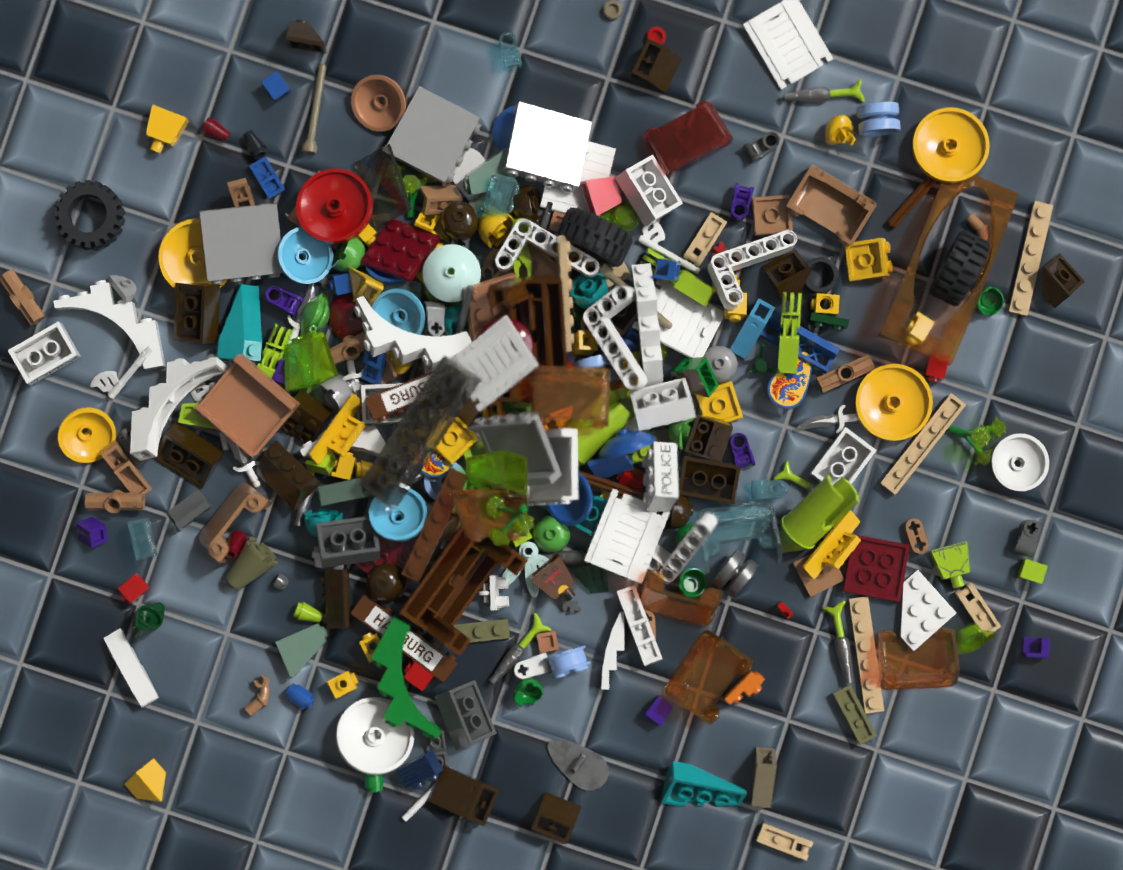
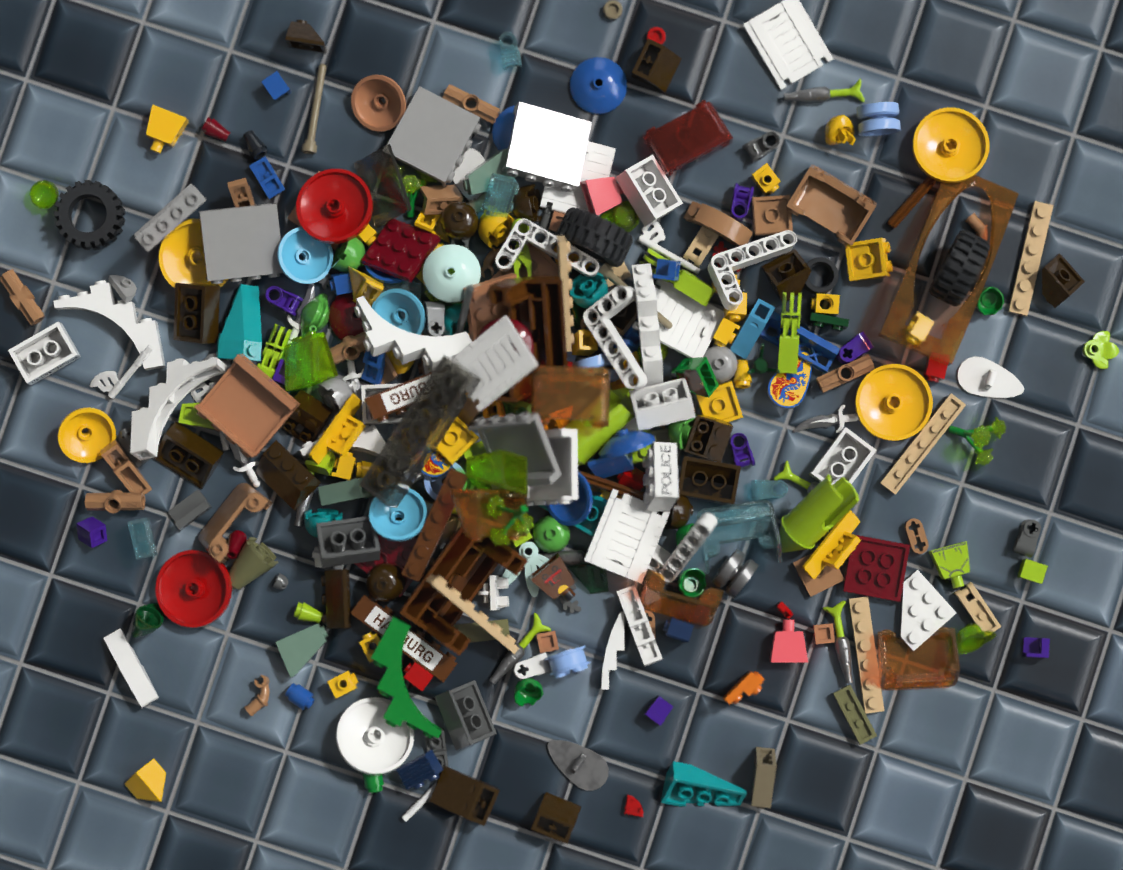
(44, 194): none -> clear neon green hair
(133, 589): red brick -> none
(169, 217): none -> light grey panel
(193, 588): none -> red dish
(467, 607): none -> tan plate
(482, 109): none -> medium nougat piece
(598, 98): none -> blue dish
(633, 807): none -> red tile
(678, 629): none -> dark blue brick
(706, 675): clear orange windscreen -> none
(719, 223): none -> medium nougat arch
(725, 333): none -> yellow brick
(742, 378): none -> yellow cone
(758, 178): none -> yellow brick
(784, 841): tan plate -> none
(788, 645): none -> coral torso
(824, 633): none -> nougat plate
(856, 347): none -> dark purple piece
(987, 379): none -> white shield
(1032, 458): white dish -> none
(1103, 349): none -> lime plate

